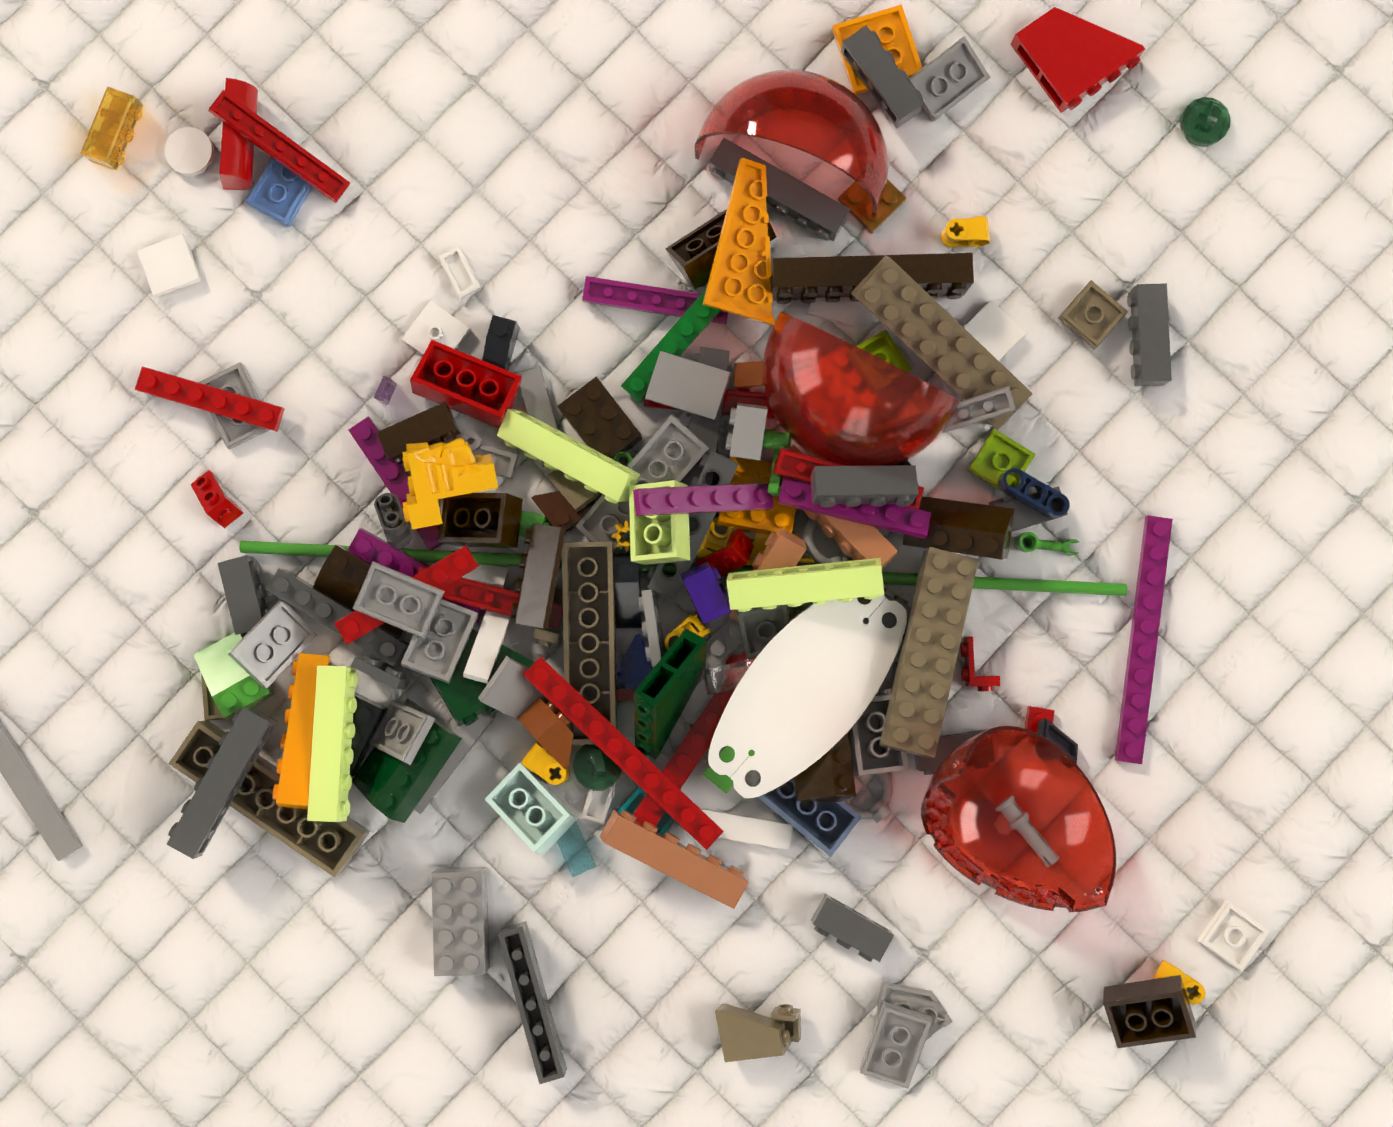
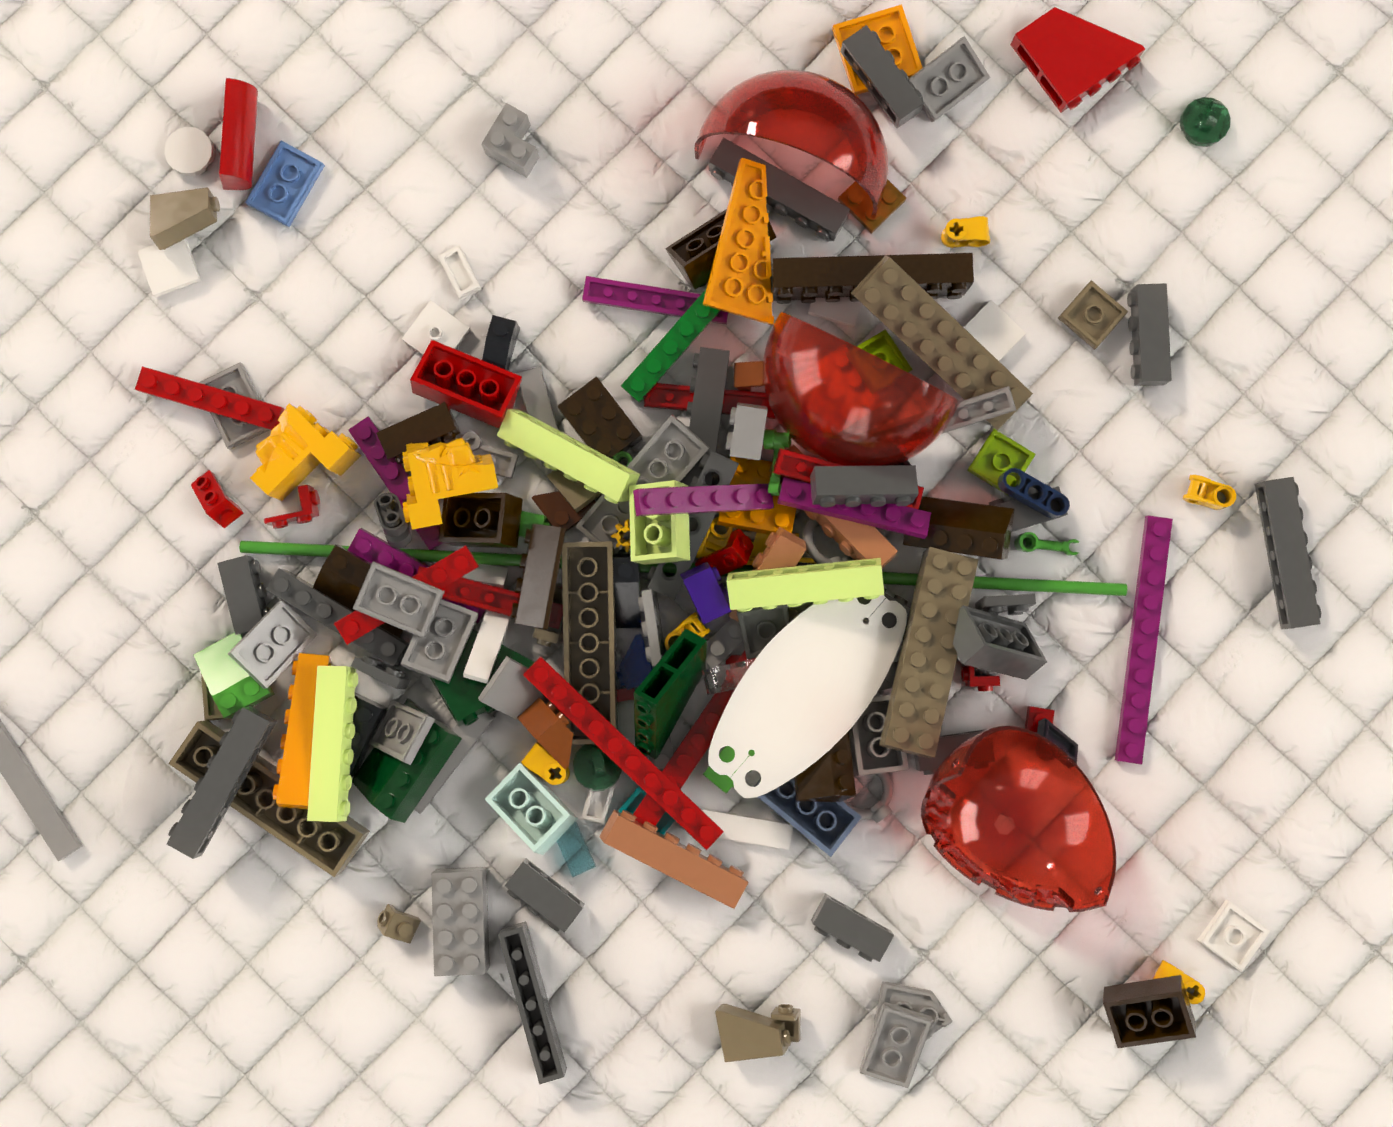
(112, 128): clear yellow brick -> none
(181, 215): none -> dark tan slope
(279, 146): red tile -> none
(297, 449): none -> yellow brick
(309, 500): none -> red bracket
(385, 390): clear purple tile -> none
(397, 924): none -> dark tan bracket
(506, 141): none -> light grey brick
(544, 896): none -> dark grey brick
(688, 385): light grey tile -> none
(996, 644): none -> dark grey slope
(1012, 603): none -> dark grey plate
(1019, 821): light grey pin -> none
(1204, 492): none -> yellow piece
(1288, 553): none -> dark grey brick

